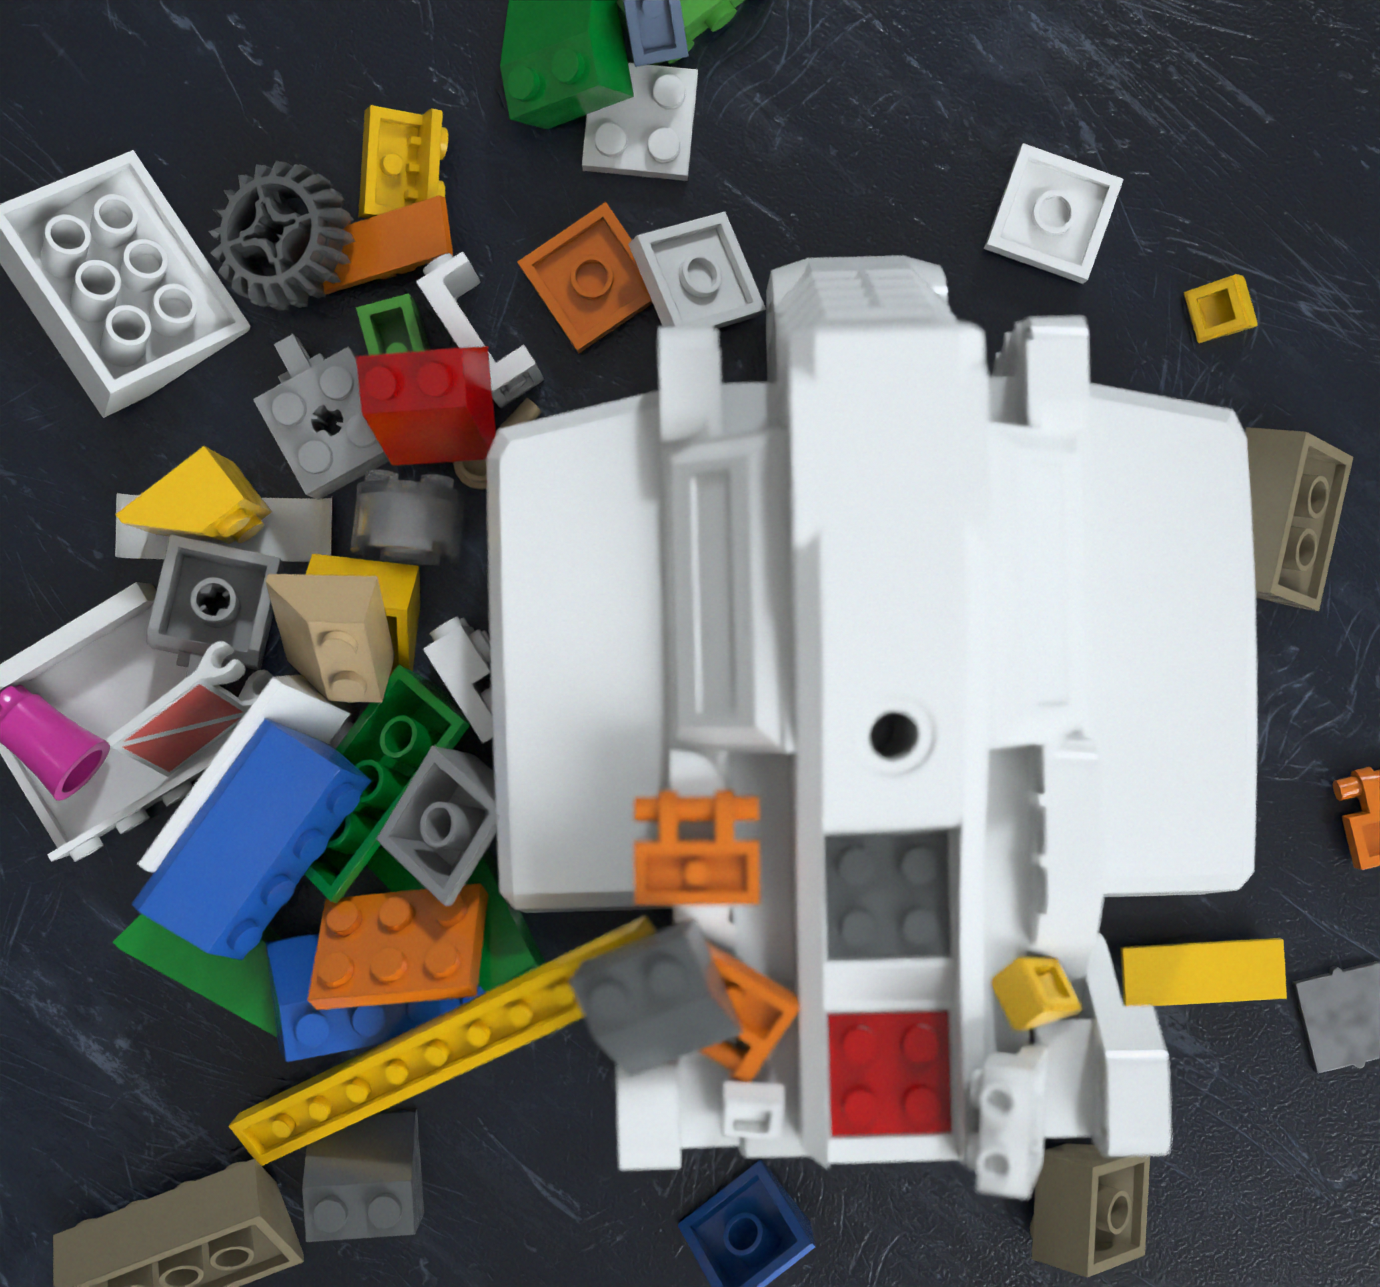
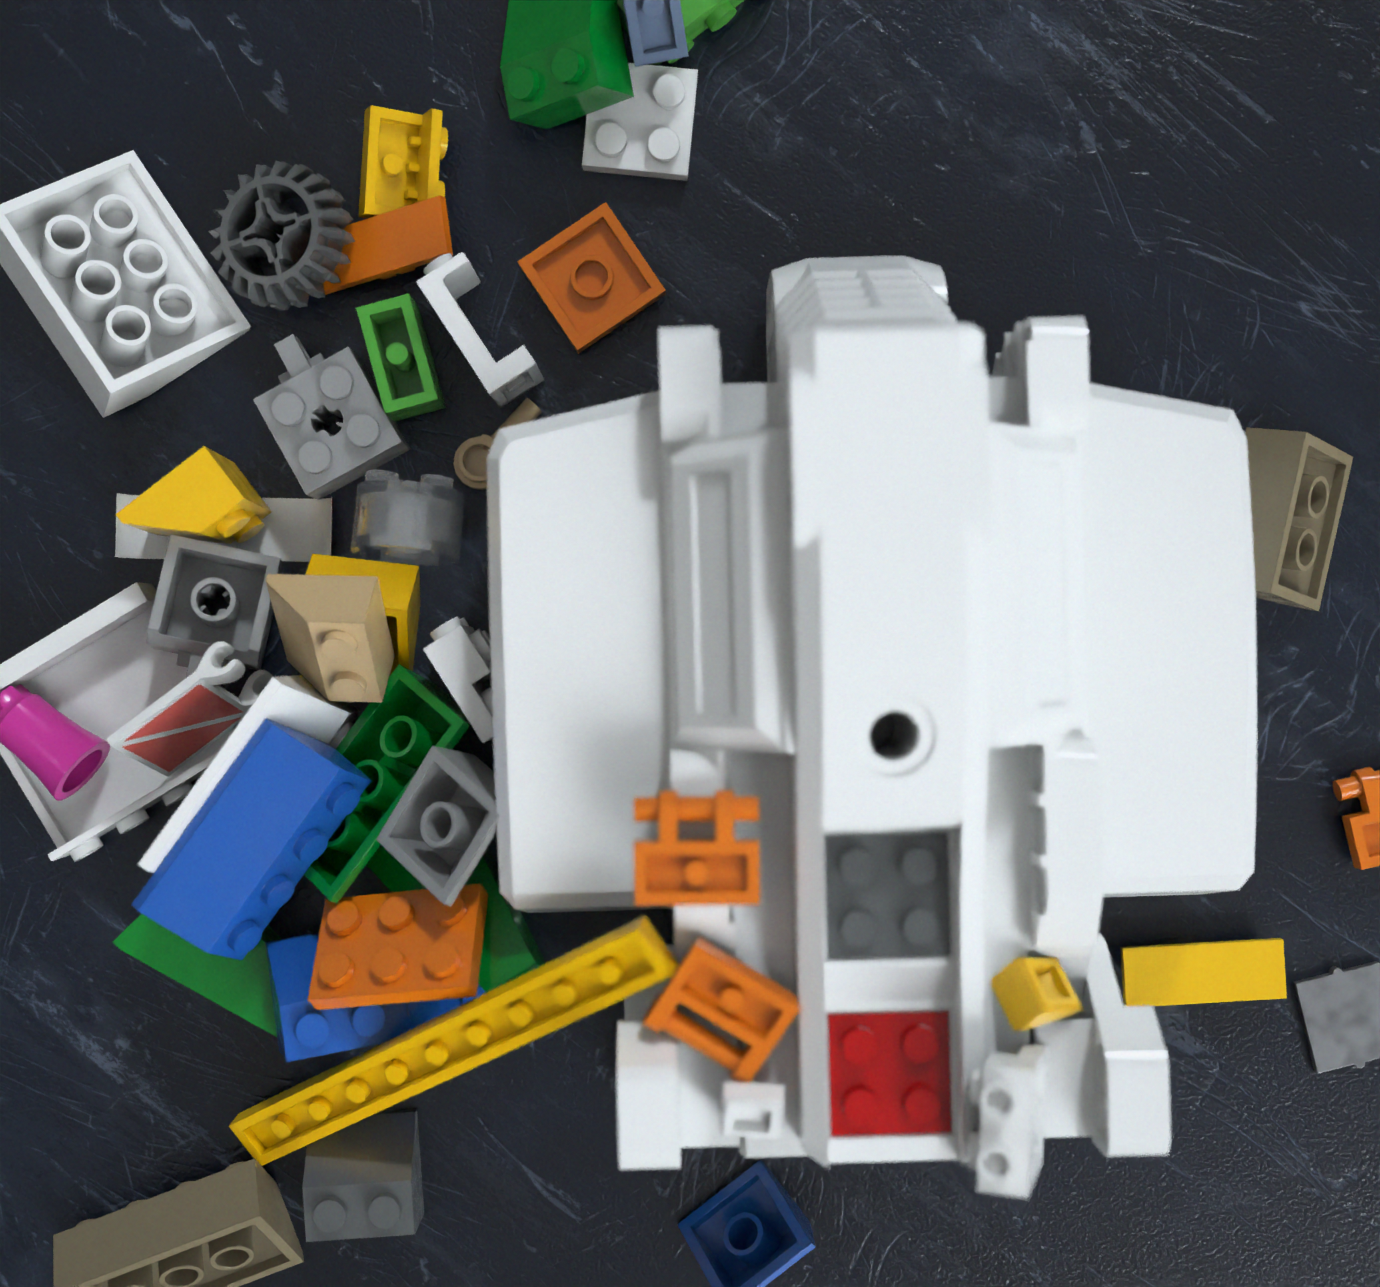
(429, 404): red slope -> none
(655, 999): dark grey slope -> none
(697, 274): white plate -> none
(1053, 213): white plate -> none
(1089, 1209): dark tan slope -> none
(1220, 308): yellow slope -> none

